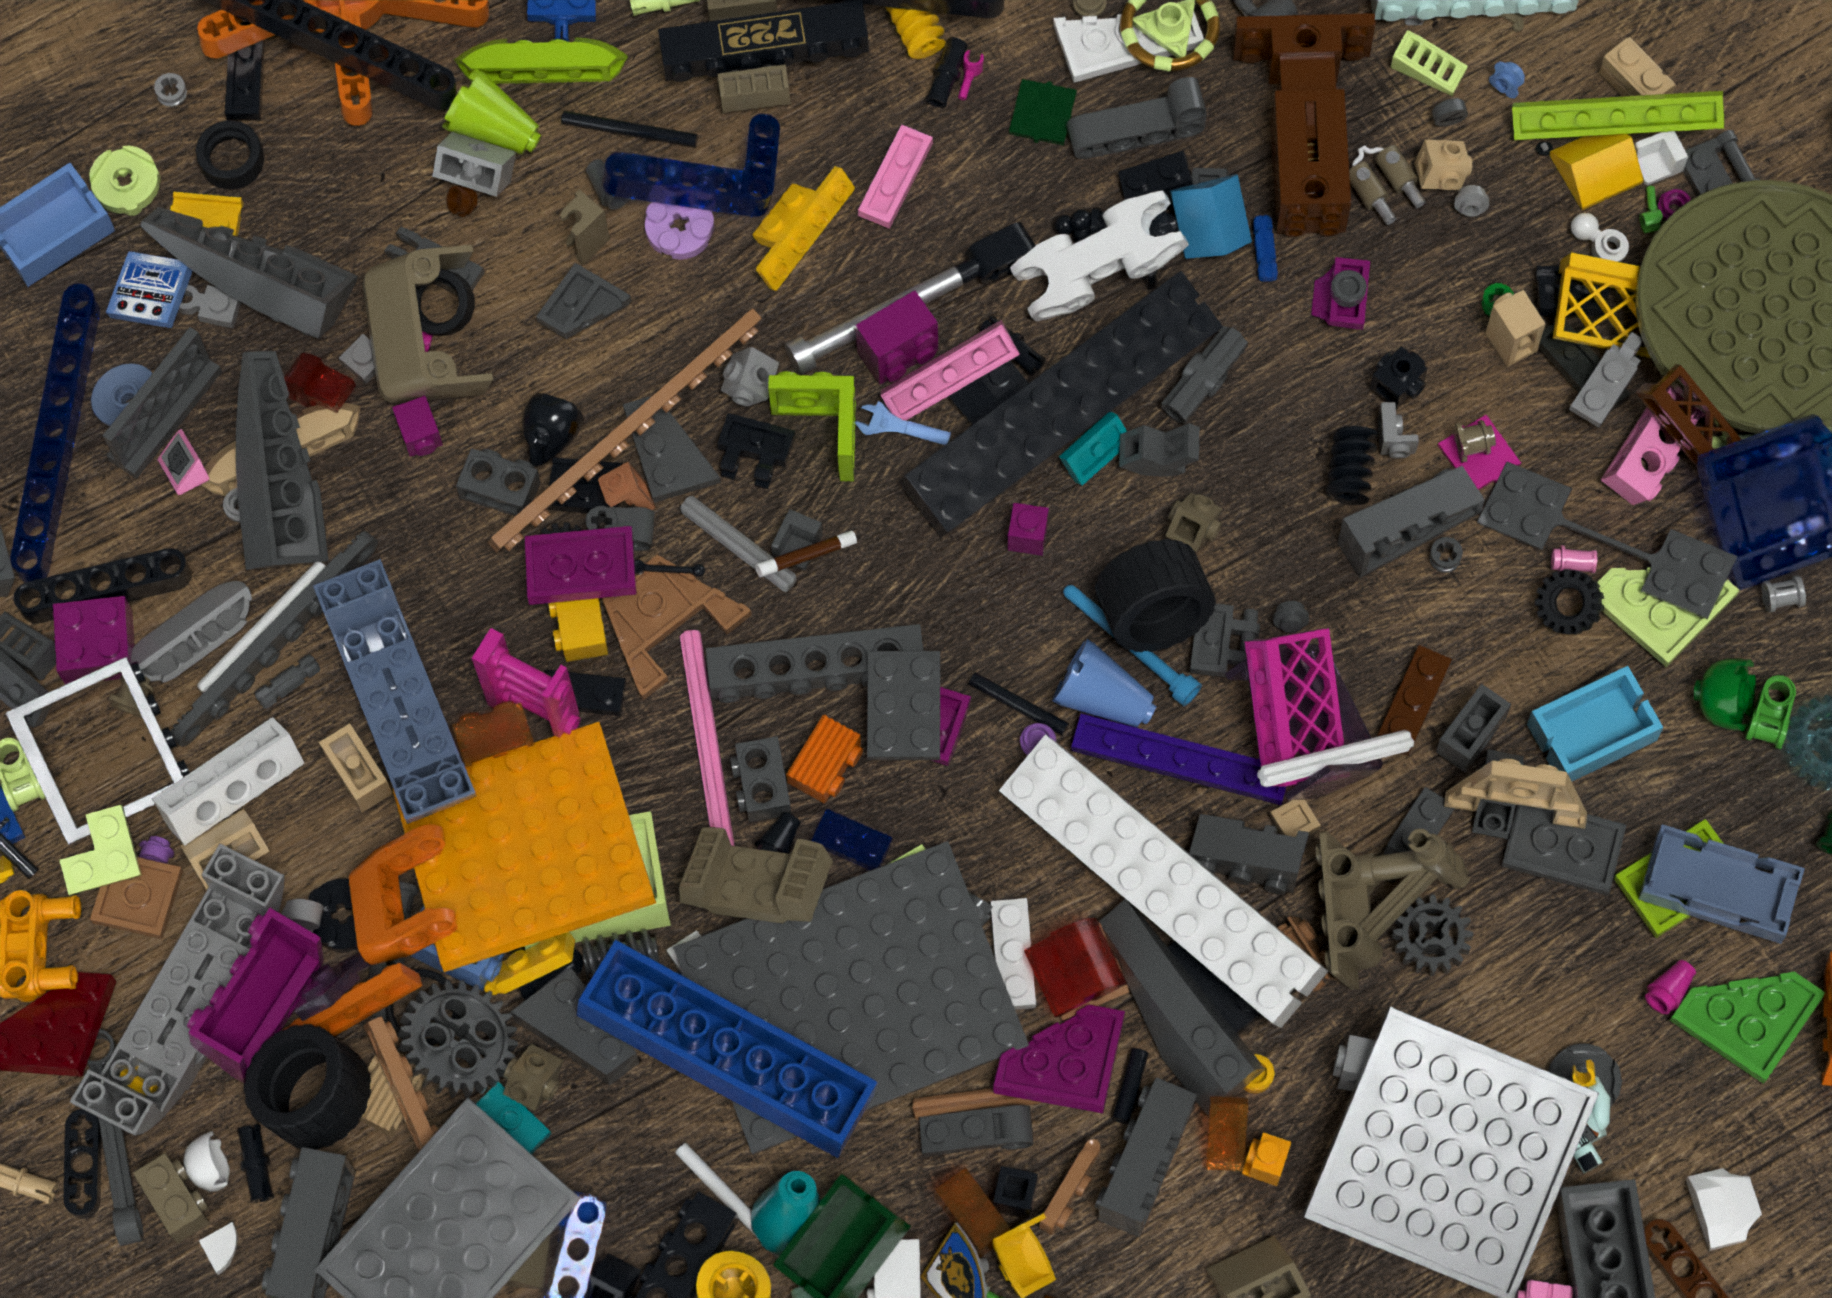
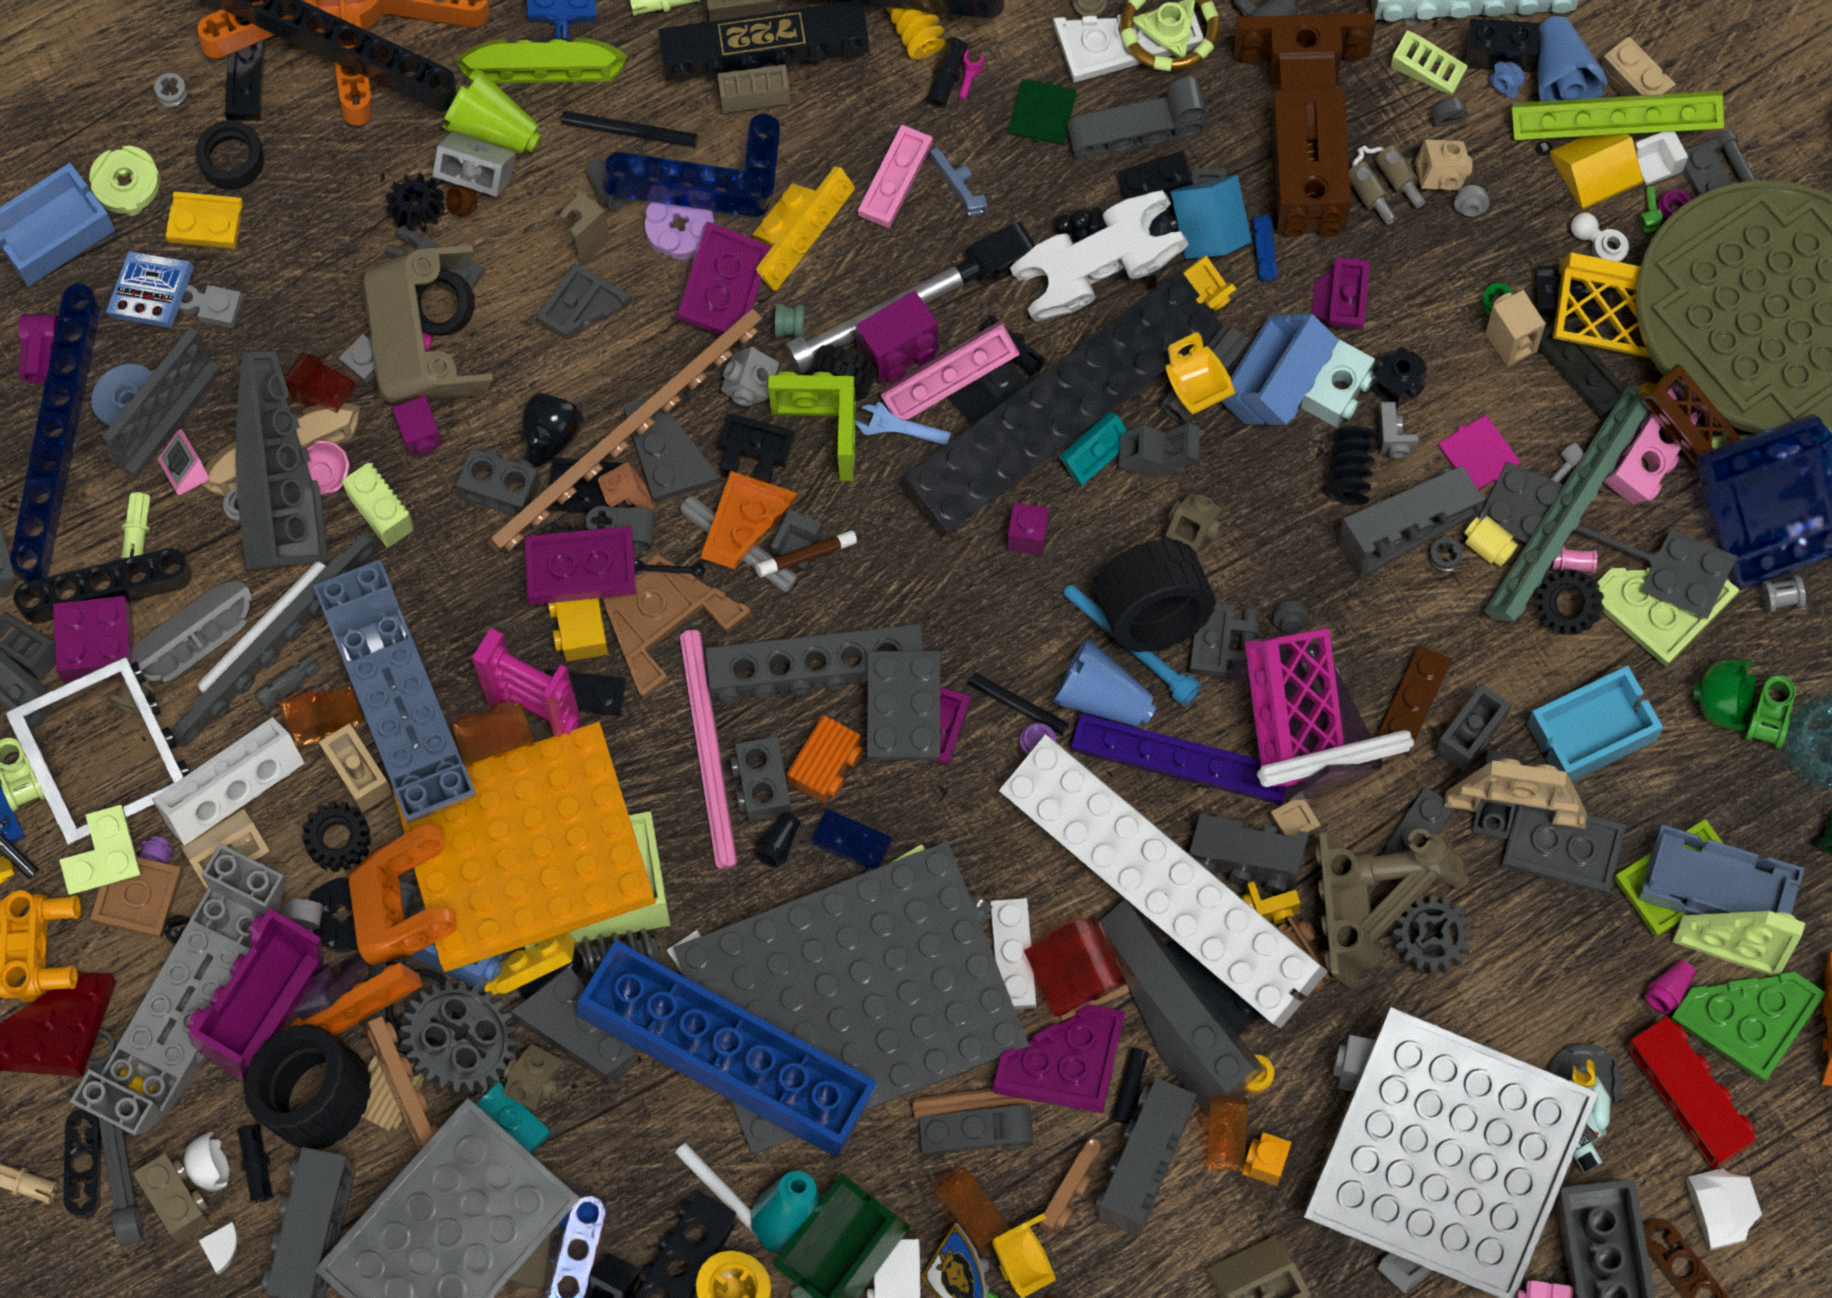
(37, 339): none -> magenta piece
(136, 524): none -> yellowish green axle
(174, 921): none -> black hinge
(273, 281): dark grey wedge -> none
(320, 714): none -> clear orange arch
(322, 821): none -> black tyre
(328, 466): none -> bright pink hair
(378, 504): none -> yellowish green brick
(411, 215): none -> black gear
(721, 279): none -> magenta plate
(744, 518): none -> orange wing
(754, 881): dark tan plate -> none
(789, 321): none -> sand green wheel
(845, 363): none -> black tyre
(973, 204): none -> sand blue piece
(1015, 1192): black brick -> none
(1198, 376): none -> yellow piece
(1208, 283): none -> yellow bracket
(1274, 908): none -> yellow bracket
(1280, 369): none -> medium blue piece
(1333, 403): none -> light aqua brick
(1348, 288): dark grey tile -> none
(1403, 1272): none -> light grey plate
(1473, 439): dark tan brick -> none
(1490, 540): none -> light yellow brick
(1501, 41): none -> black brick
(1566, 64): none -> medium blue cone
(1568, 507): none -> sand green plate
(1572, 456): none -> light grey hand
(1608, 381): light grey hinge -> none
(1691, 1092): none -> red brick
(1749, 939): none -> yellowish green plate

